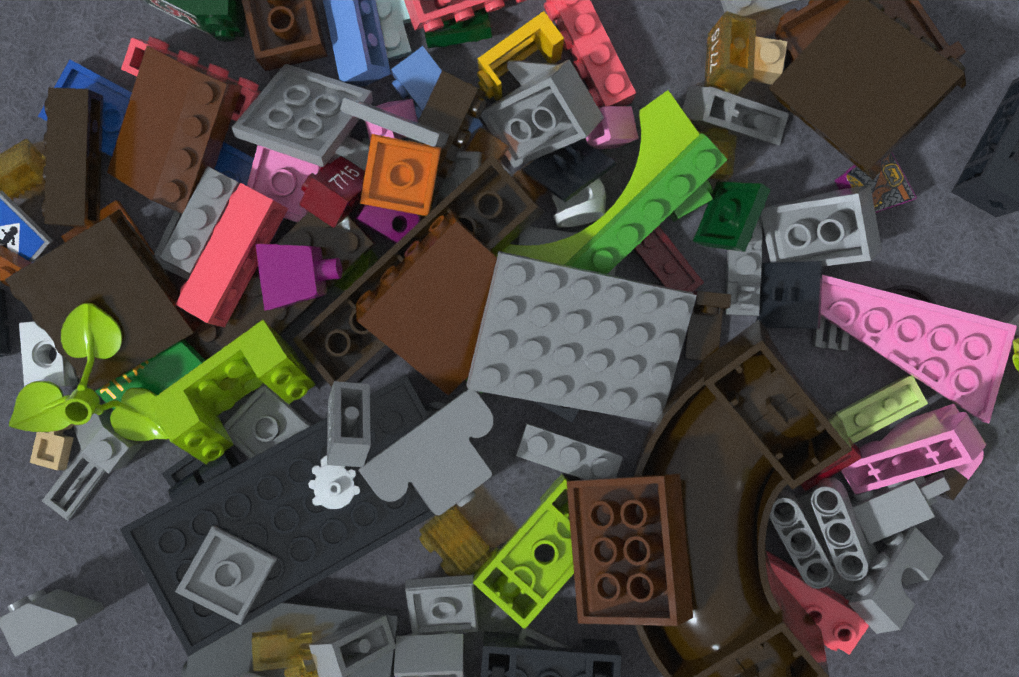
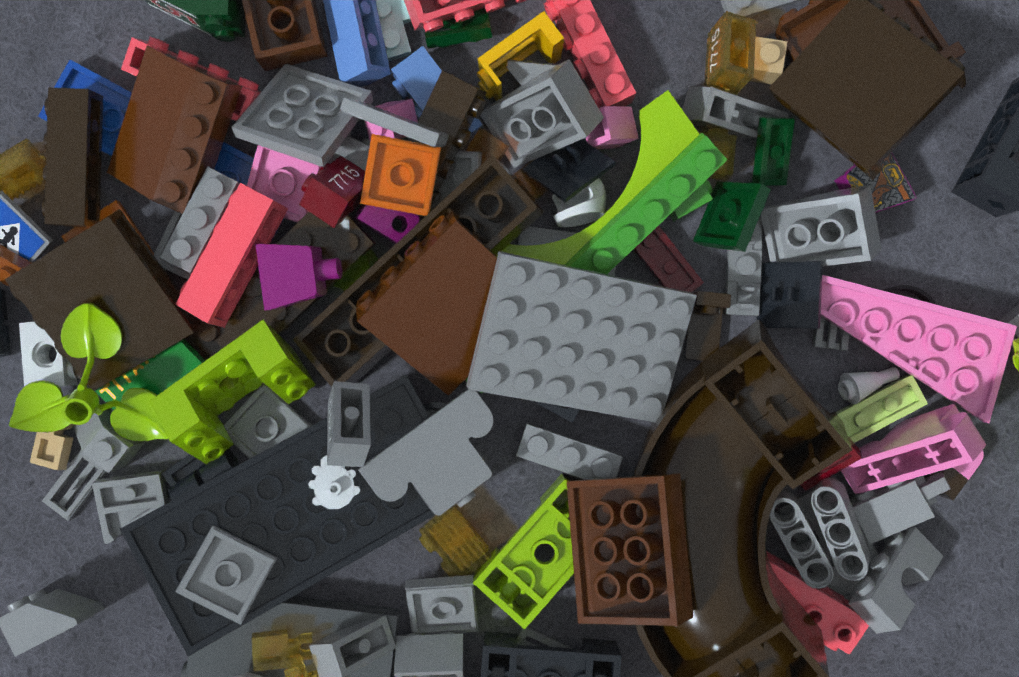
(126, 499): none -> light grey wing
(773, 150): none -> dark green plate
(859, 385): none -> white cone

